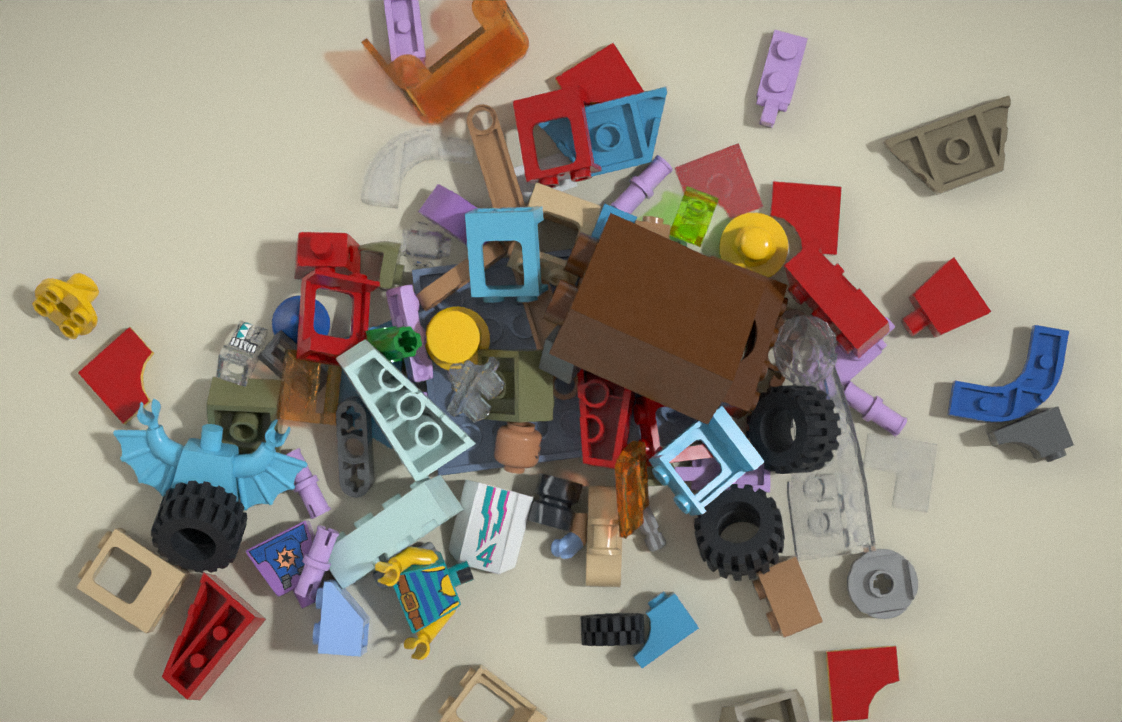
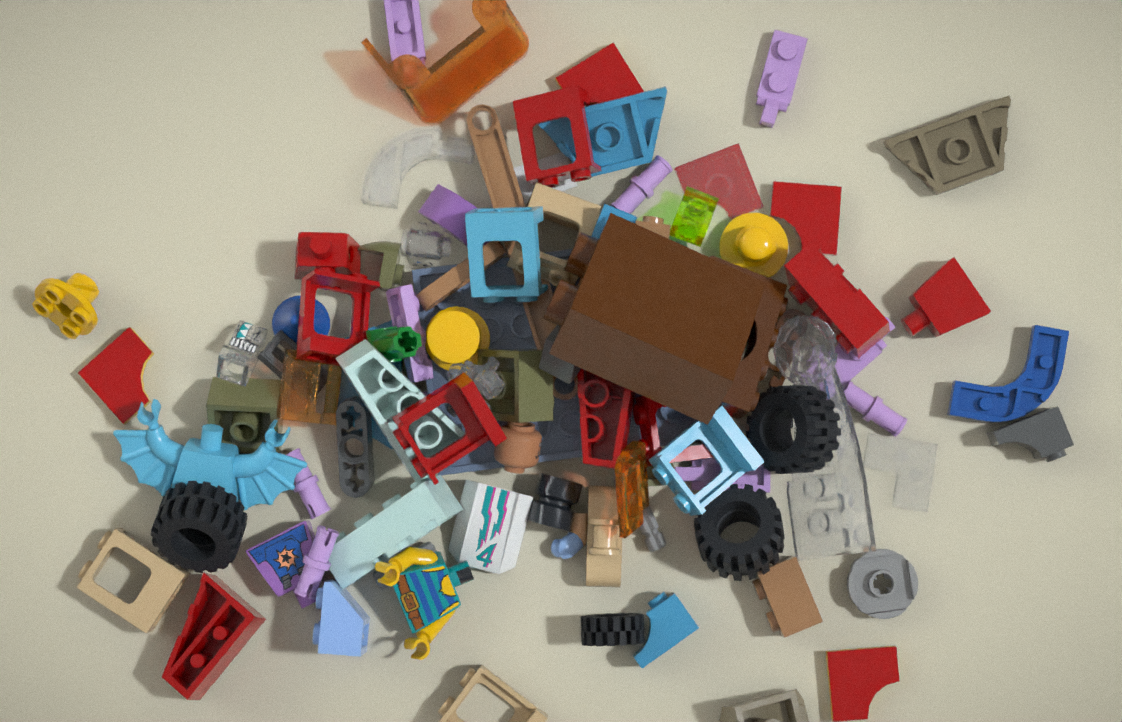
(472, 412): none -> red window

